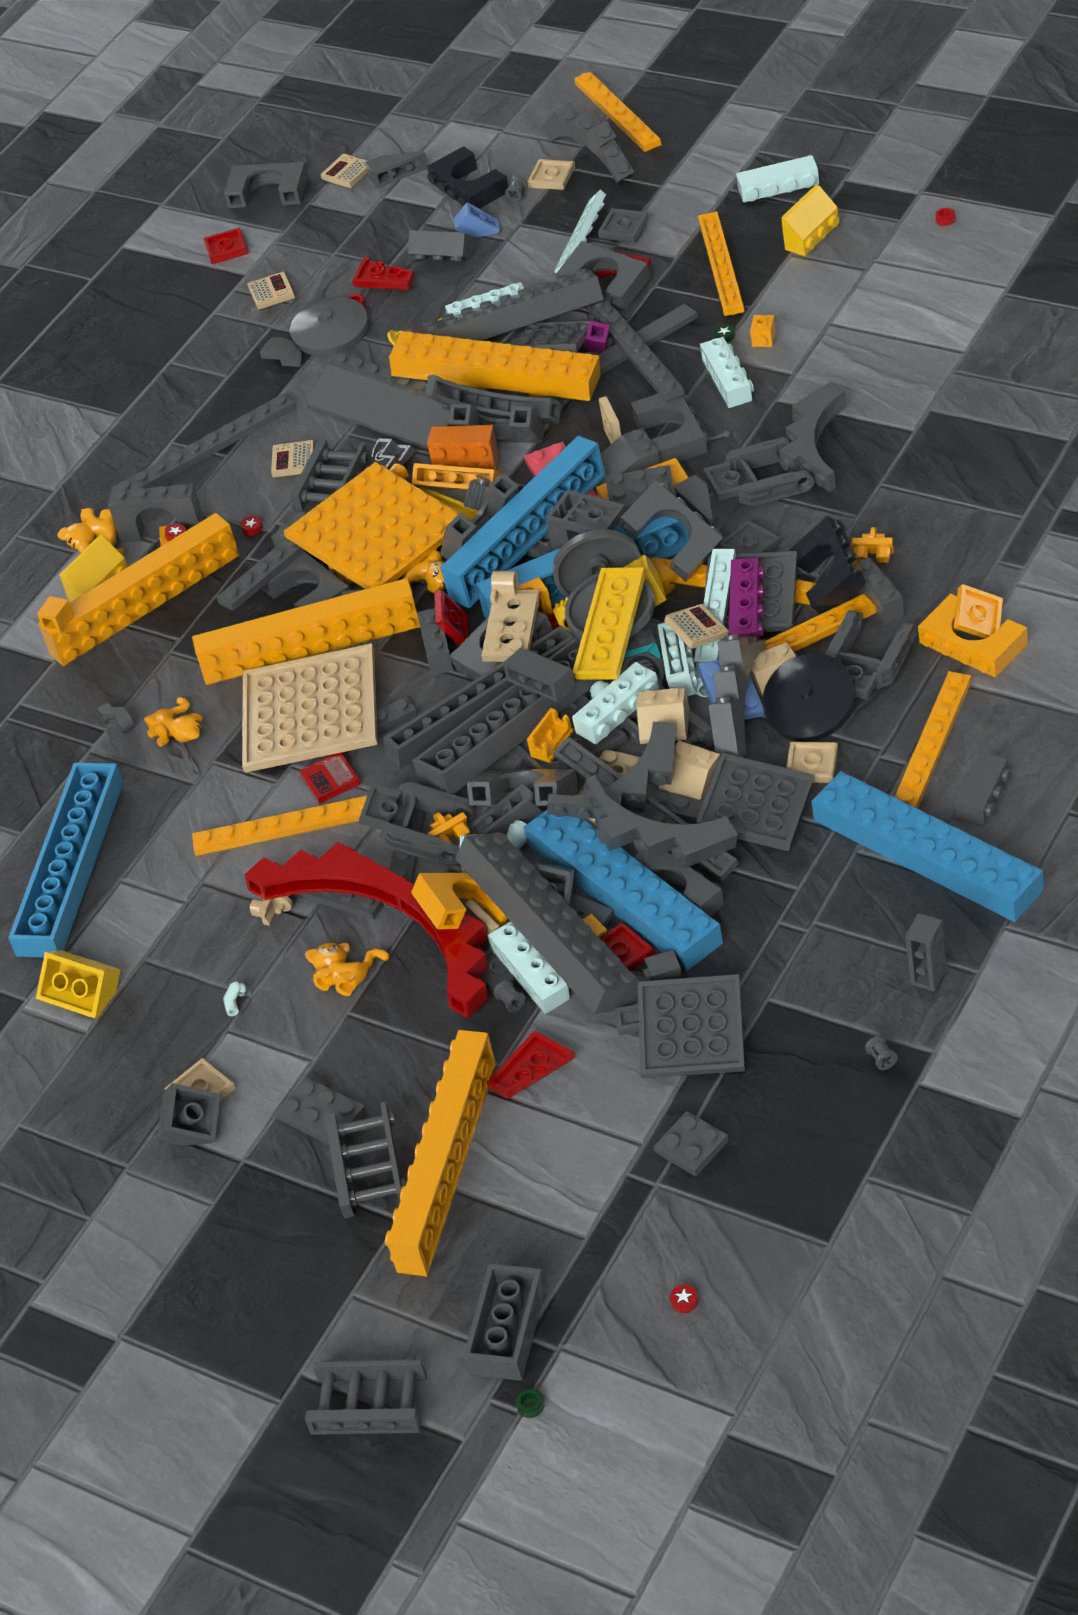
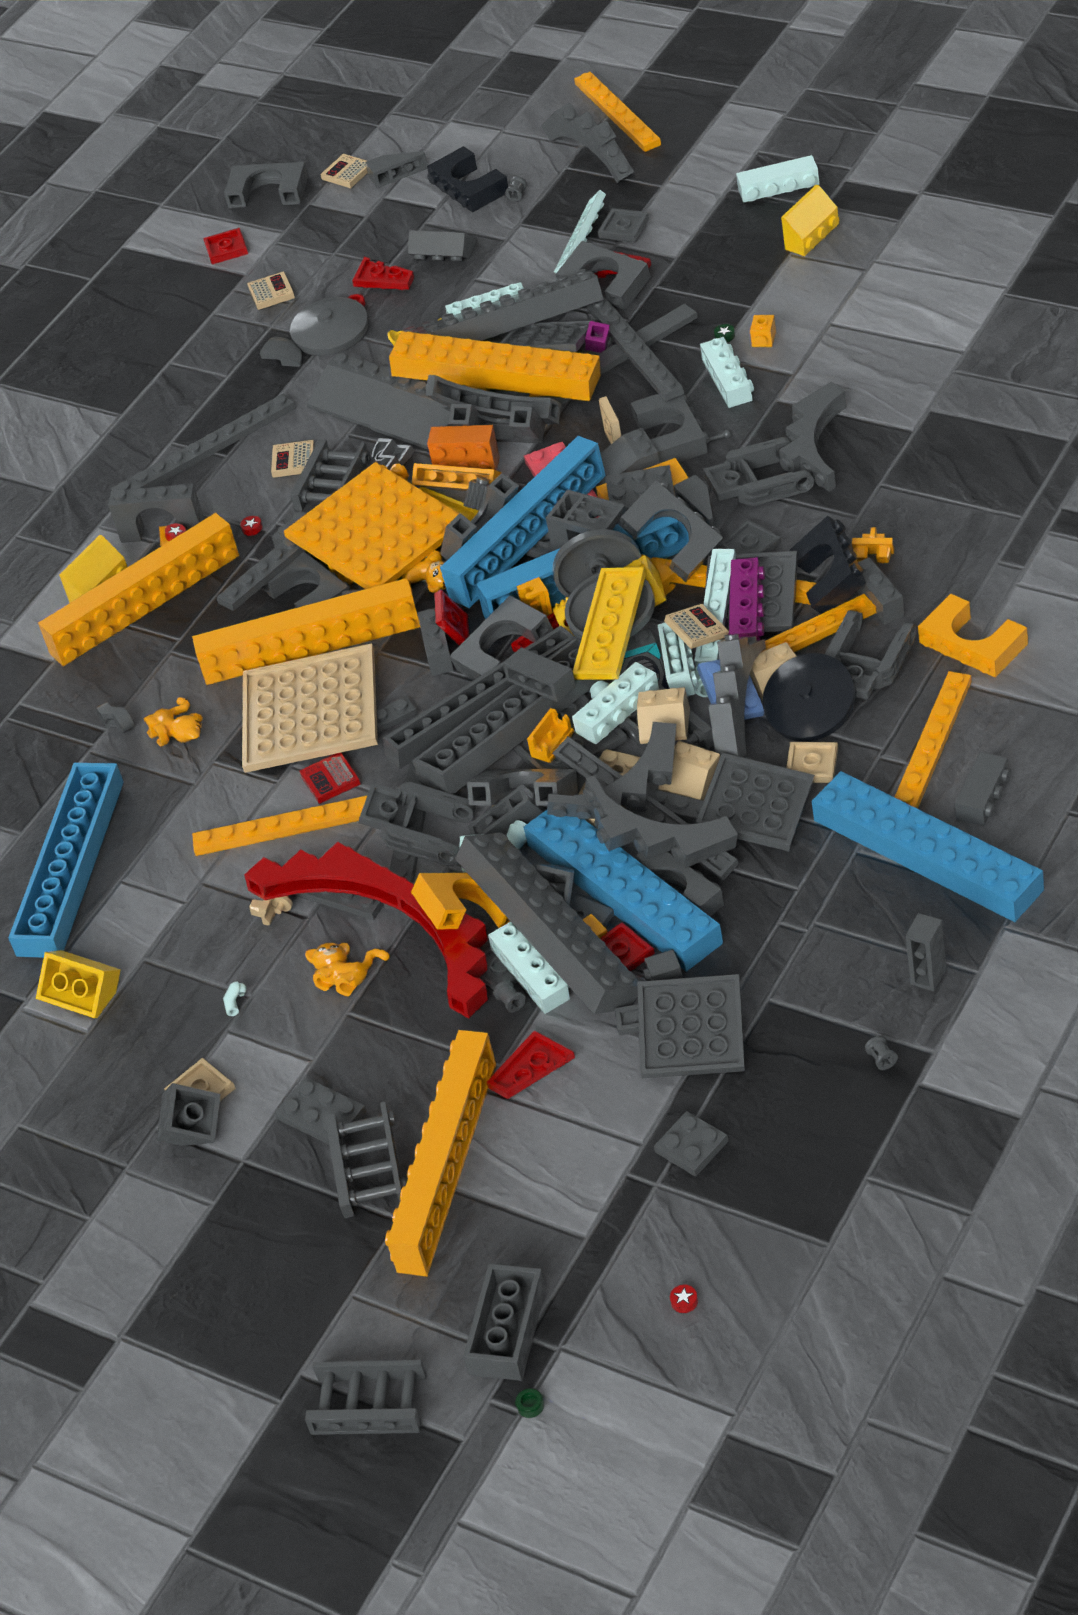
(55, 614): light orange brick -> none
(82, 534): light orange animal -> none
(447, 826): light orange hips -> none
(475, 222): medium blue slope -> none
(476, 911): tan tile -> none
(503, 596): tan hinge -> none
(551, 174): tan tile -> none
(721, 264): light orange plate -> none
(945, 216): red tile -> none
(977, 611): light orange plate -> none

